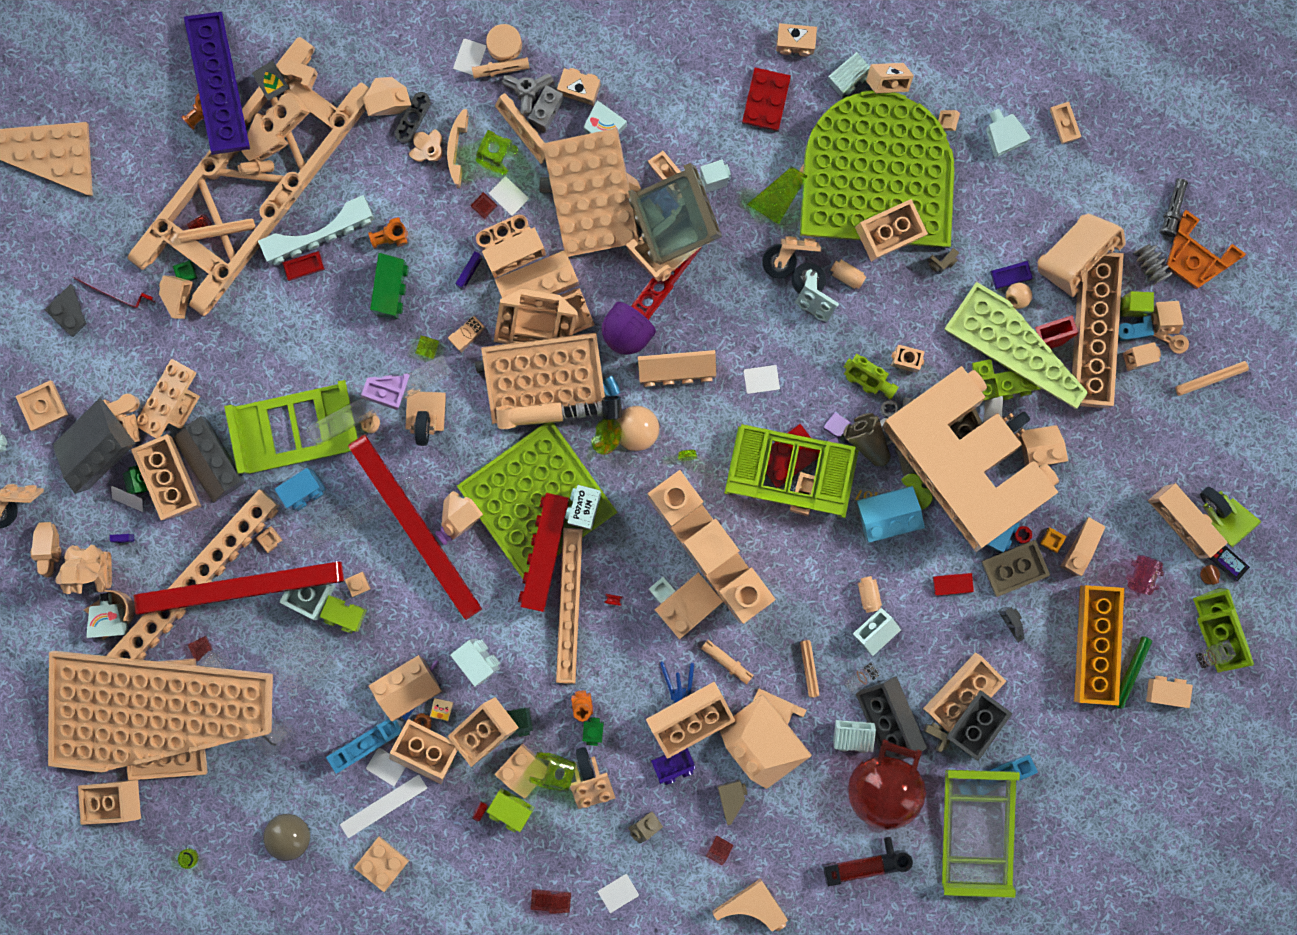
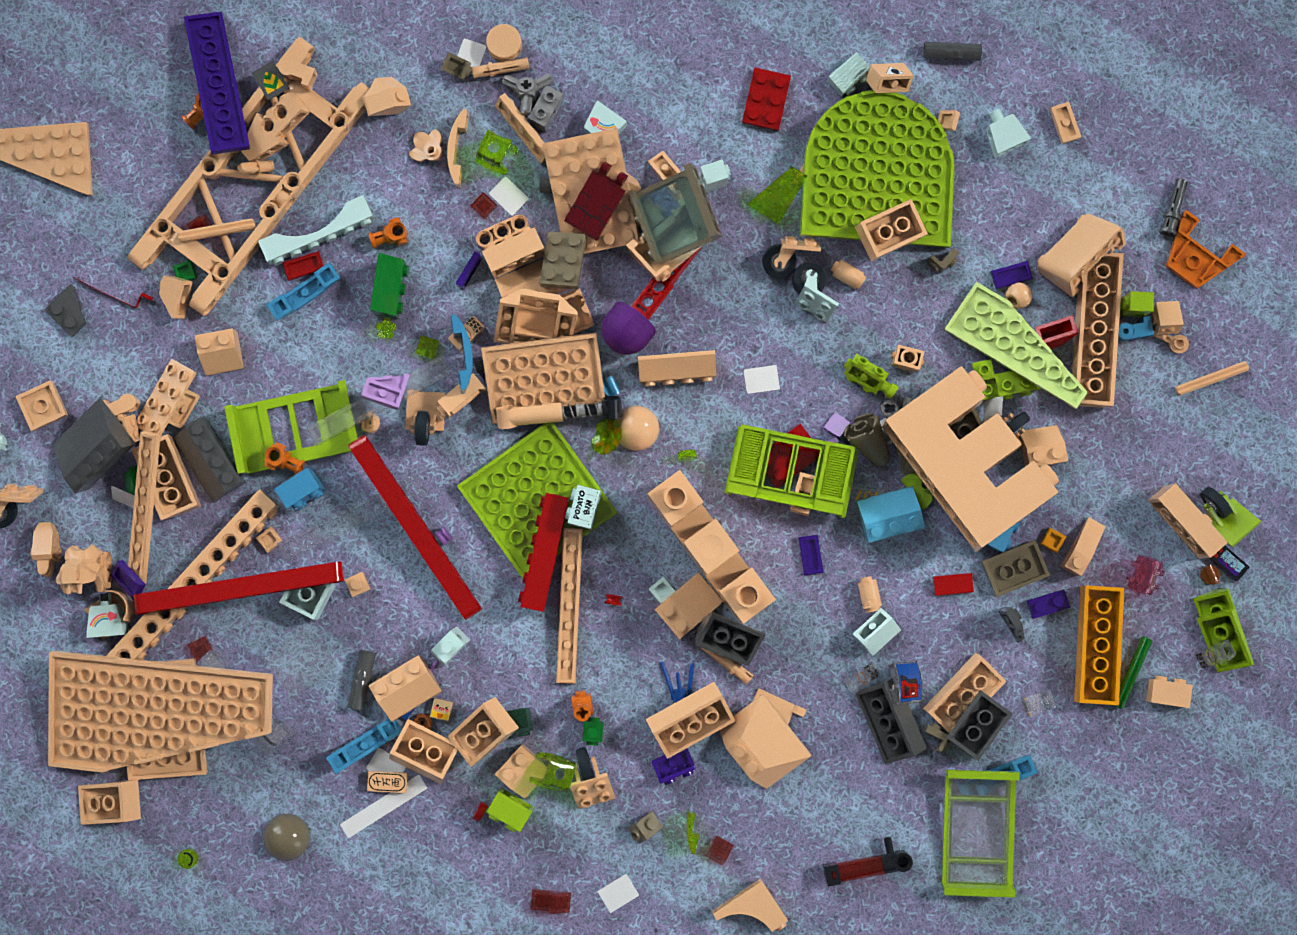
(121, 538): dark purple tile -> none
(127, 579): none -> dark purple tile
(144, 503): none -> light nougat tile
(219, 351): none -> light nougat slope
(283, 460): none -> orange connector
(304, 293): none -> dark azure slope
(338, 613): lime brick -> none
(361, 680): none -> dark grey axle
(381, 864): light nougat plate -> none
(385, 328): none -> clear neon green plant
(387, 781): none -> light nougat tile
(414, 103): dark grey beam -> none
(449, 645): none -> light aqua torso
(454, 400): none -> light nougat window
(456, 66): none -> dark tan bracket
(458, 514): light nougat slope -> none
(459, 331): none -> dark azure slope
(476, 661): light aqua brick -> none
(563, 260): none -> dark tan plate
(579, 86): light nougat brick -> none
(597, 202): none -> dark red tile
(692, 837): none -> clear neon green slope
(728, 638): none -> dark grey slope
(732, 798): dark tan slope -> none
(796, 39): light nougat brick -> none
(809, 668): light nougat axle -> none
(810, 555): none -> dark purple tile
(854, 736): light aqua brick -> none
(887, 789): clear red windscreen -> none
(907, 681): none -> slope
(951, 50): none -> dark grey axle
(1026, 530): red bush -> none
(1038, 702): none -> clear bracket
(1048, 604): none -> dark purple plate
(1141, 356): light nougat brick -> none
(1152, 263): light grey piece -> none

